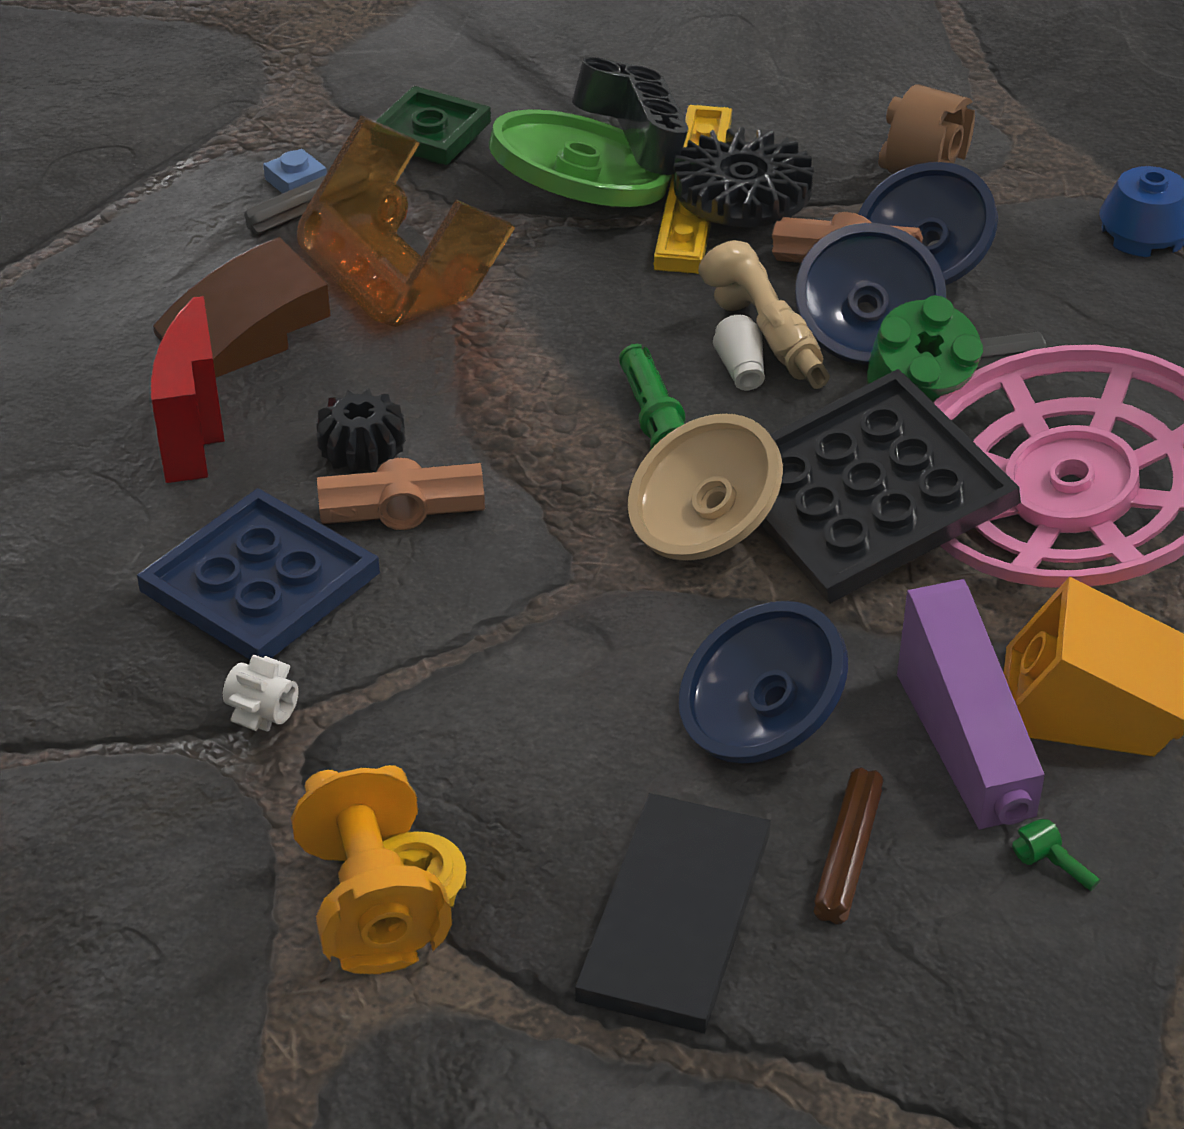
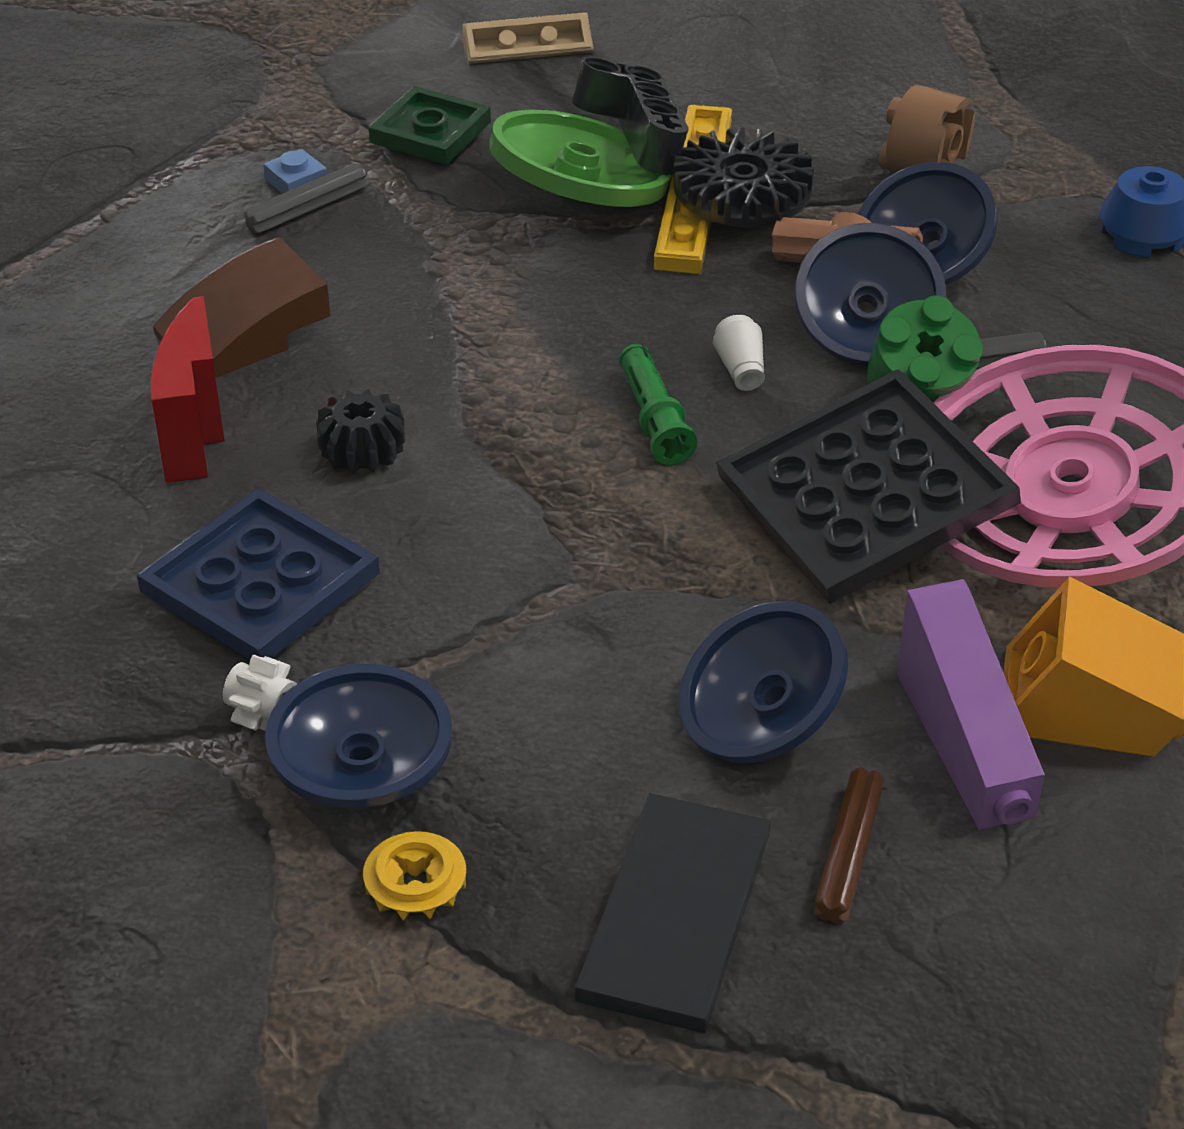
(355, 239): clear orange windscreen -> none
(358, 735): none -> dark blue dish
(380, 906): light orange piece -> none
(400, 493): nougat piece -> none
(527, 38): none -> tan slope
(705, 487): tan dish -> none
(743, 281): tan piece -> none
(1043, 840): green hand -> none

